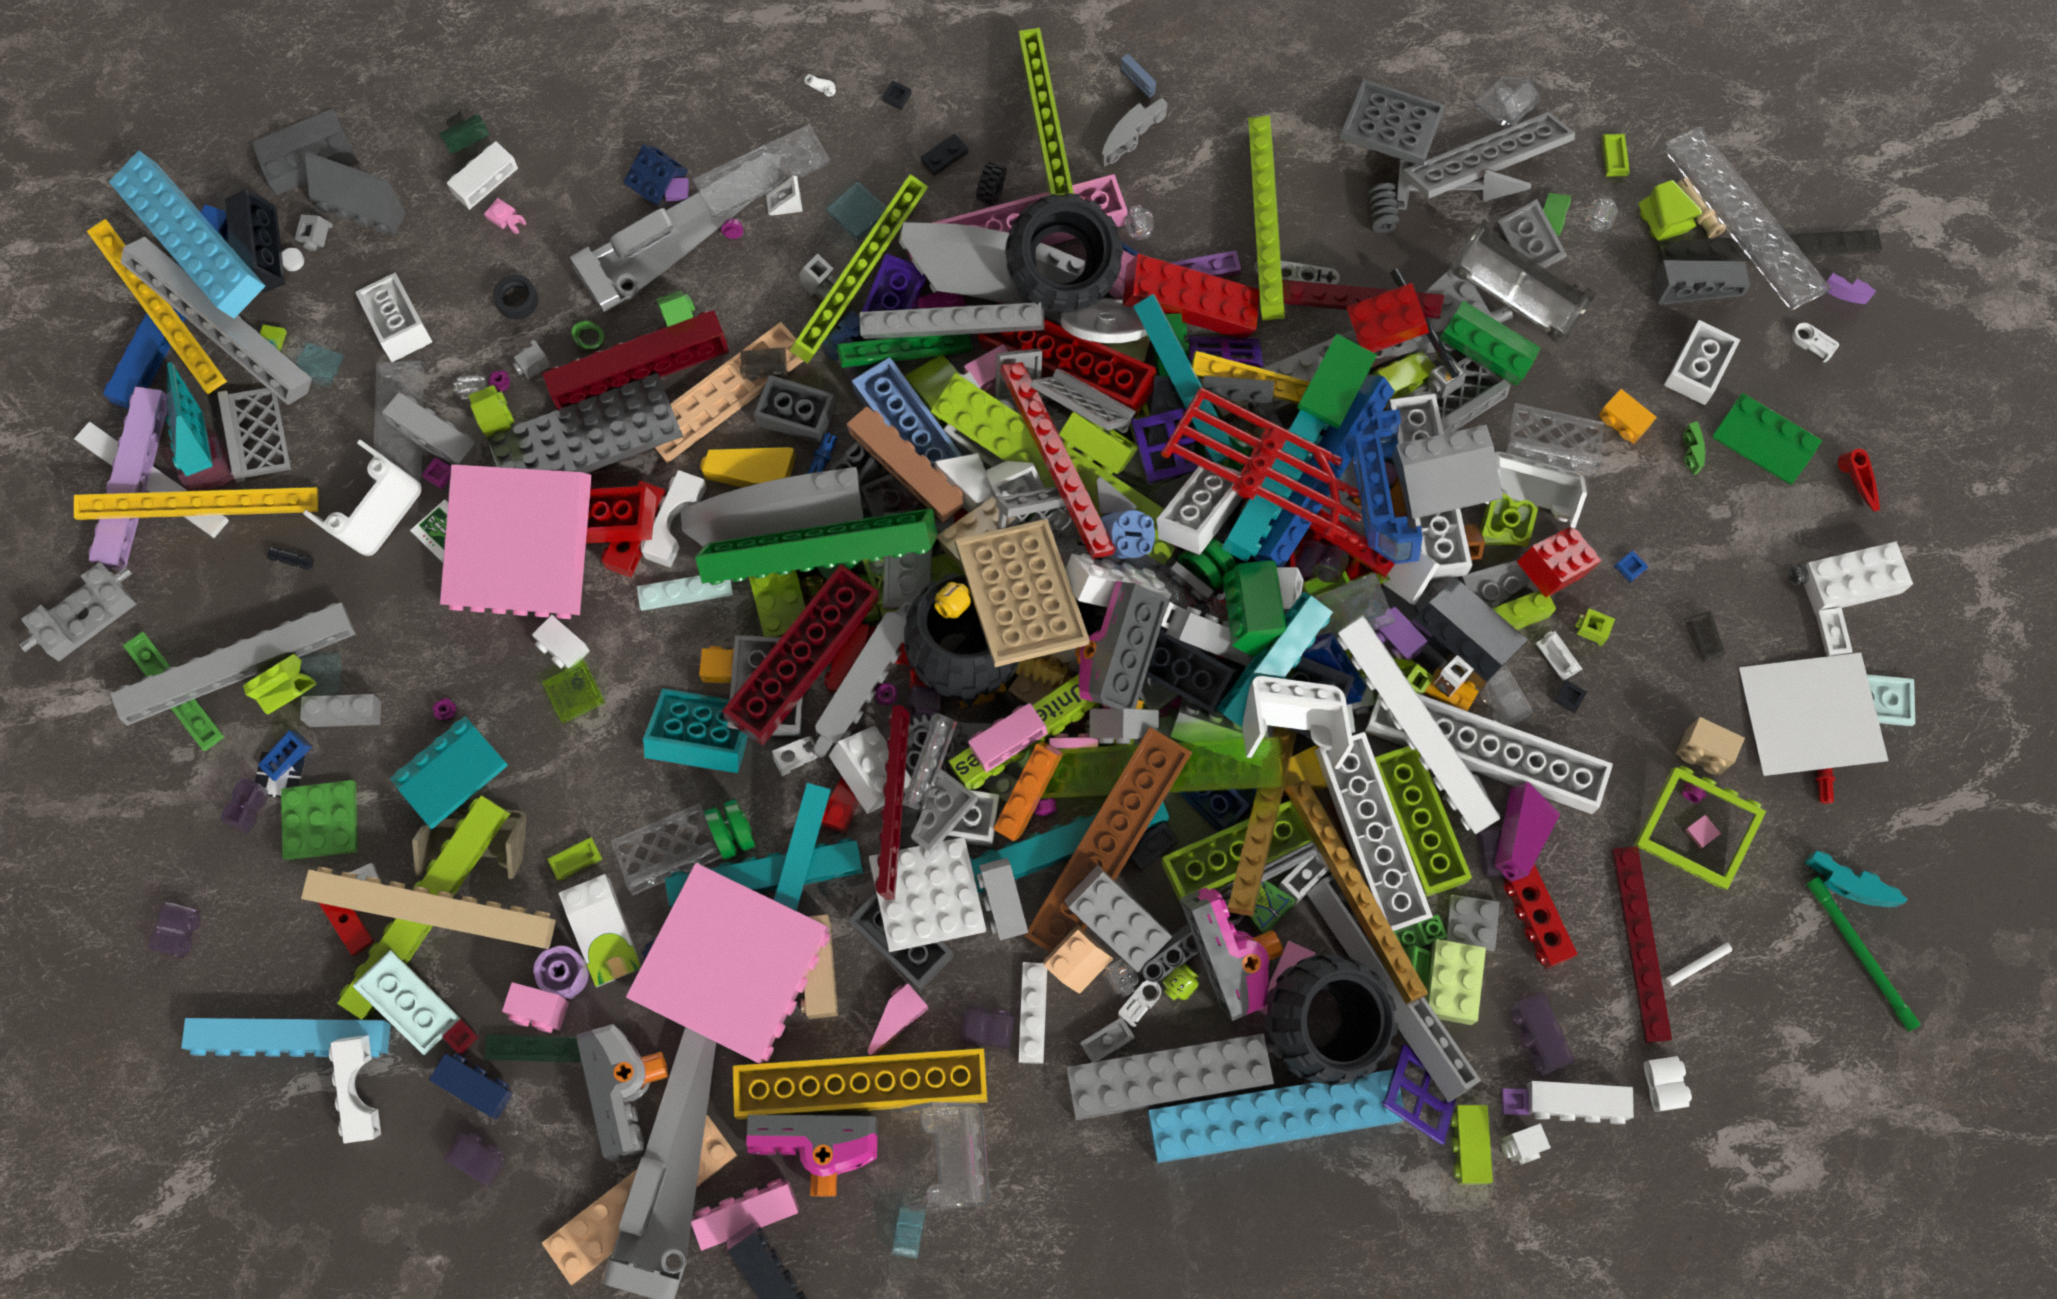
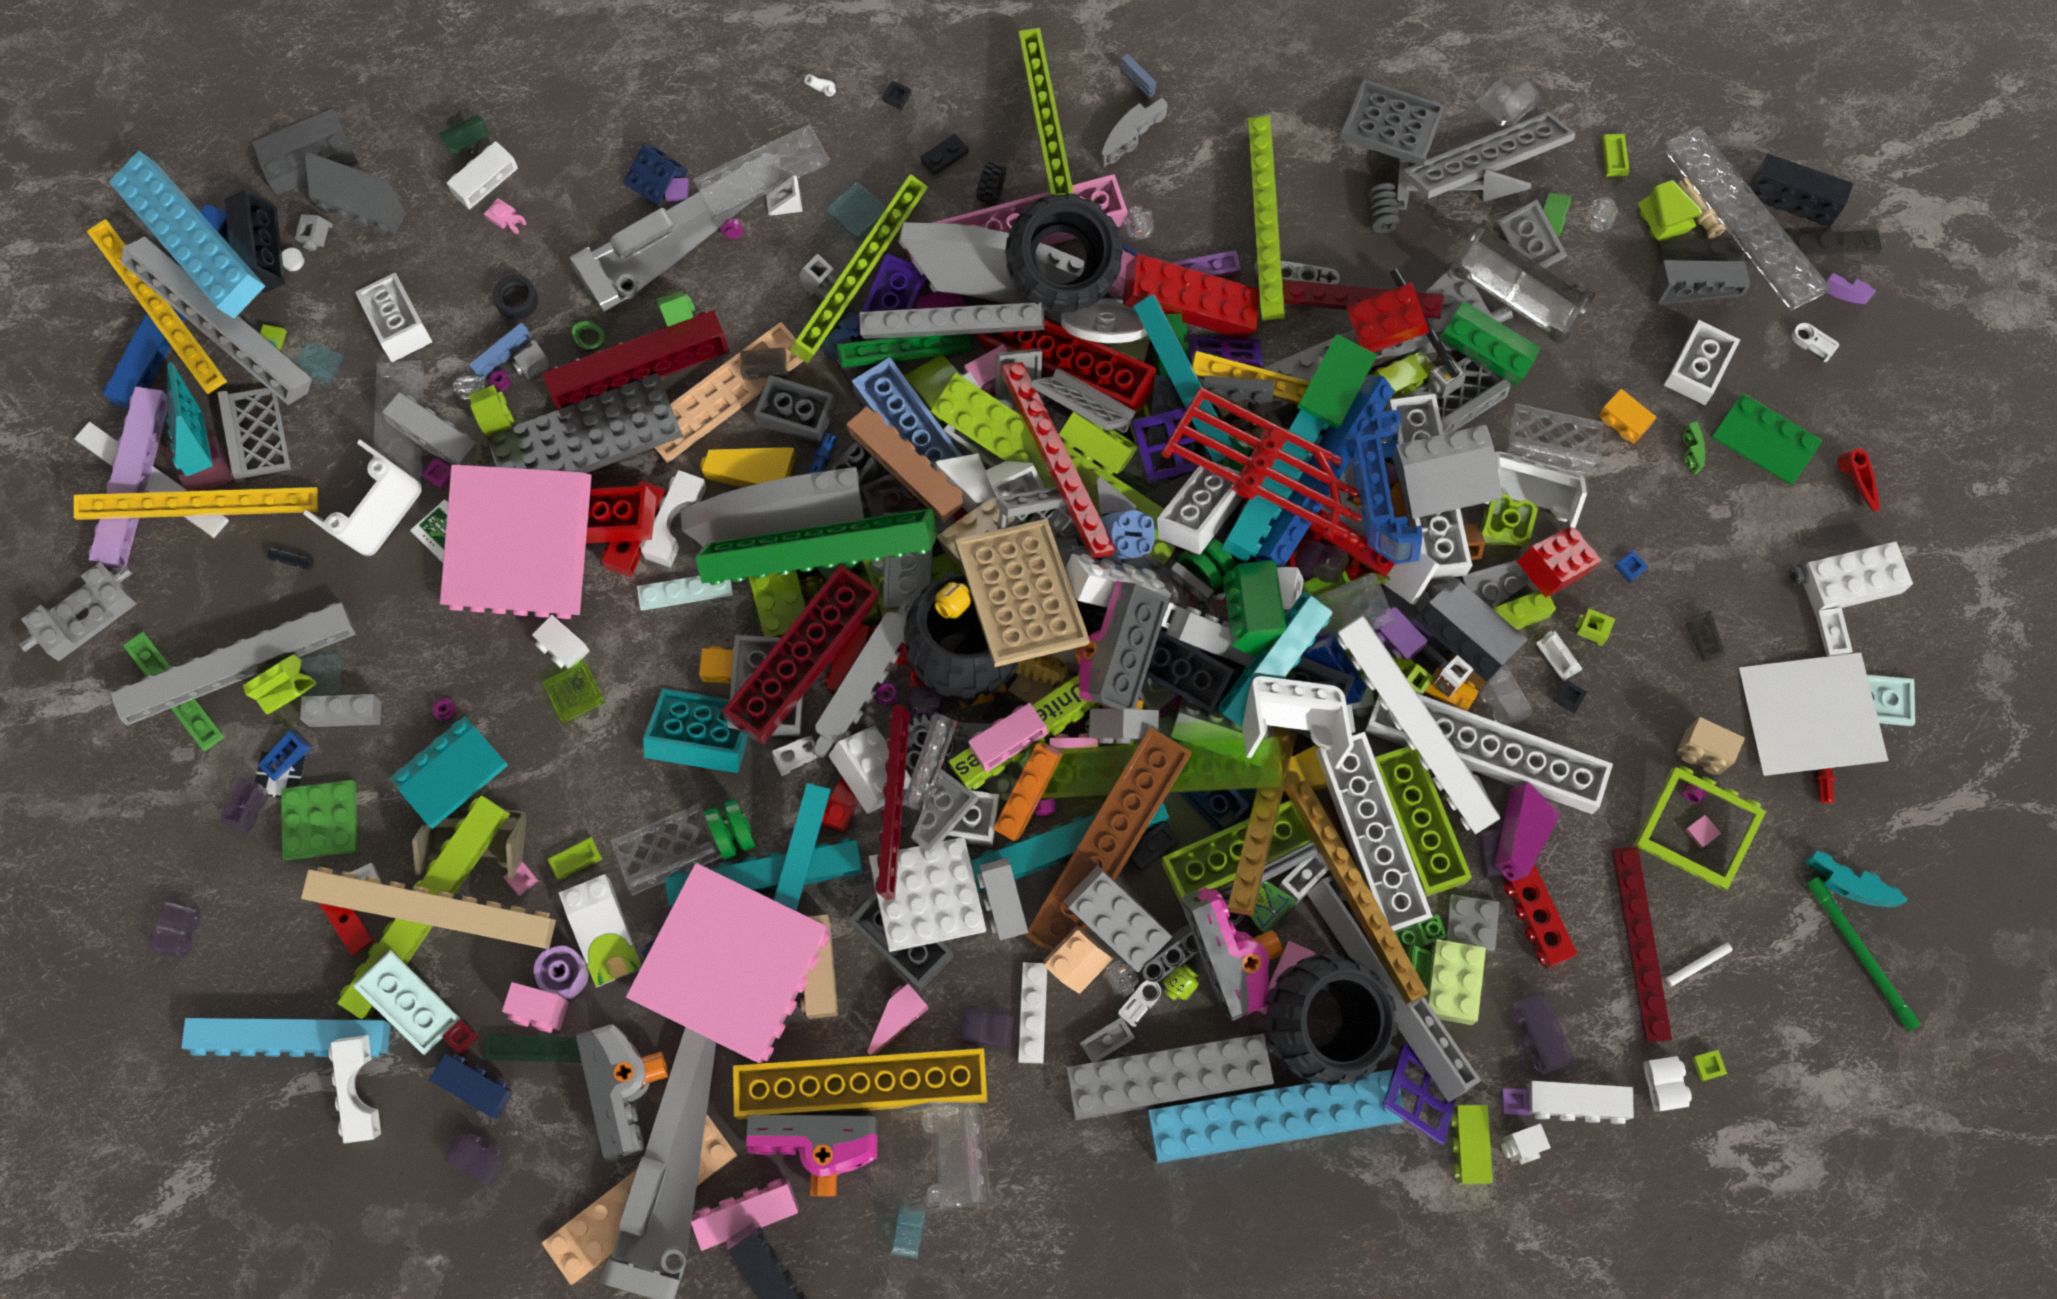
(501, 351): none -> medium blue plate
(522, 880): none -> bright pink tile
(1709, 1065): none -> lime plate
(1800, 190): none -> black brick

